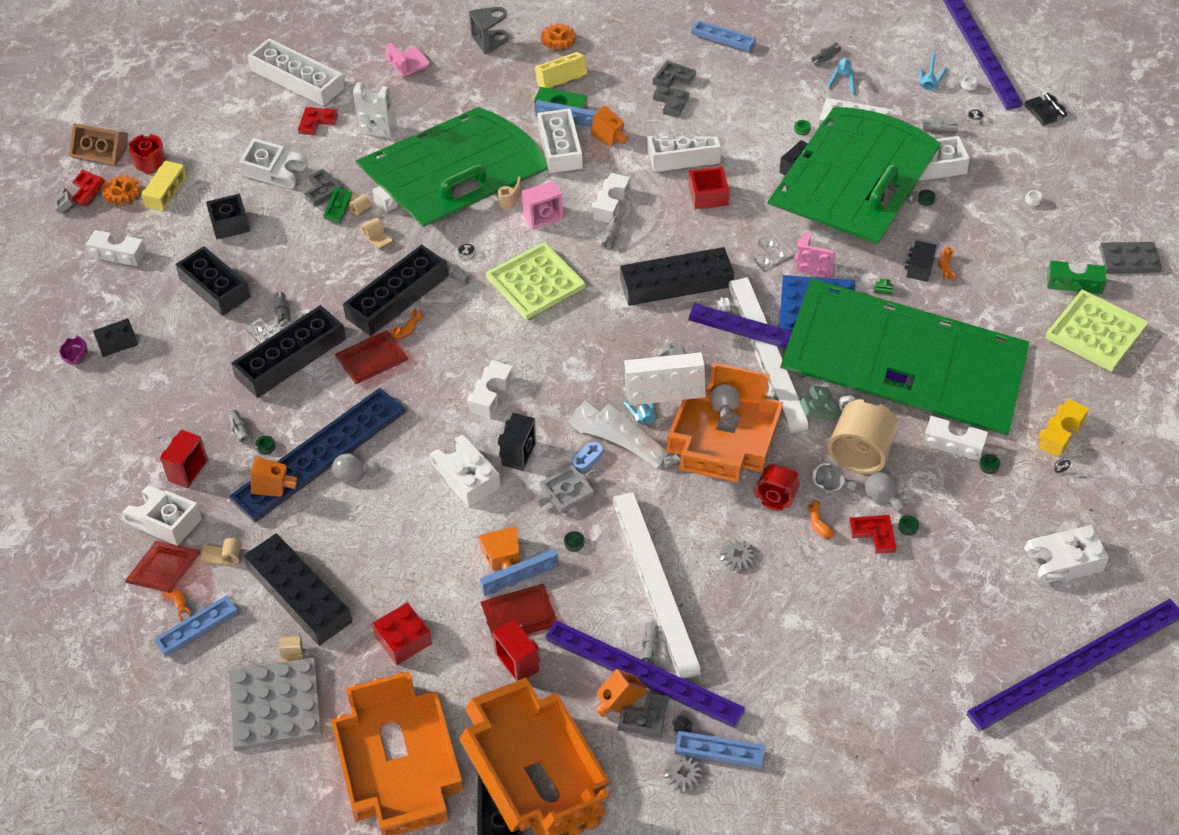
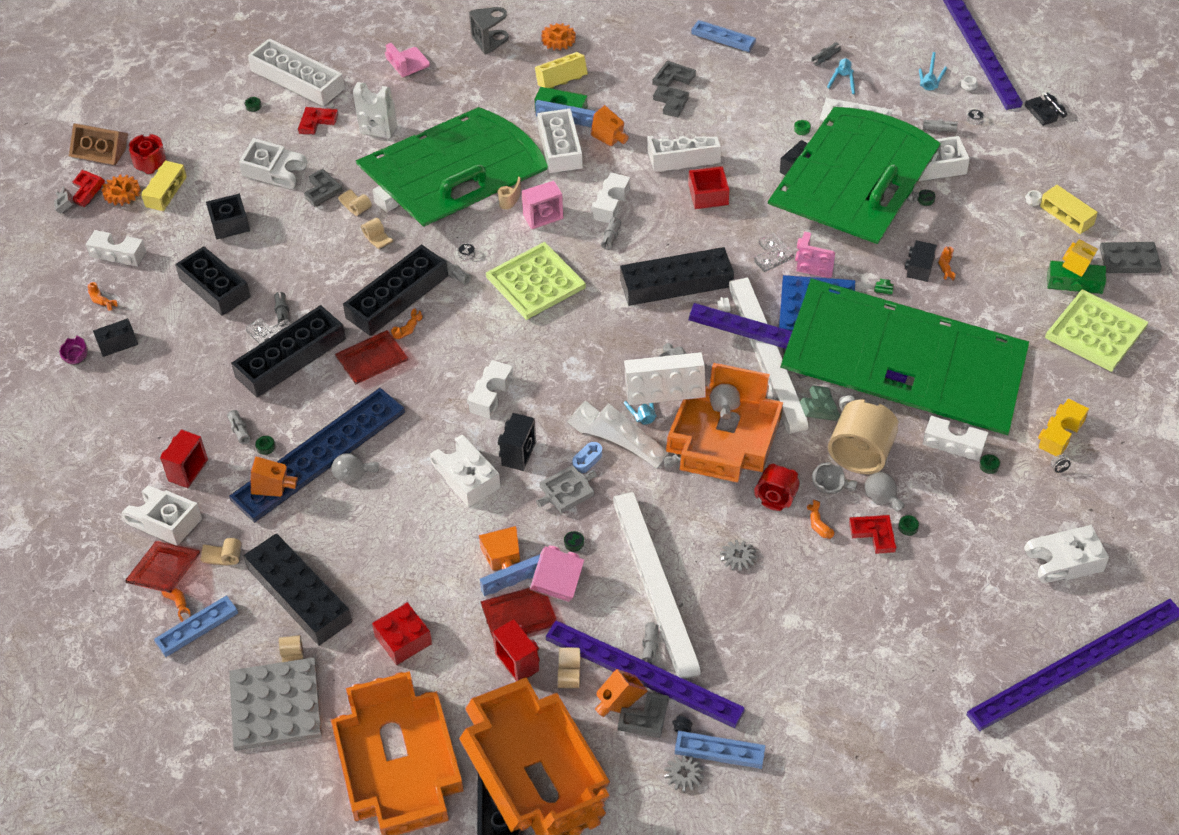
(97, 298): none -> orange arm
(253, 104): none -> dark green tile
(337, 205): green plate -> none
(557, 573): none -> bright pink piece
(569, 668): none -> tan panel
(1068, 209): none -> light yellow brick
(1079, 257): none -> yellow arch

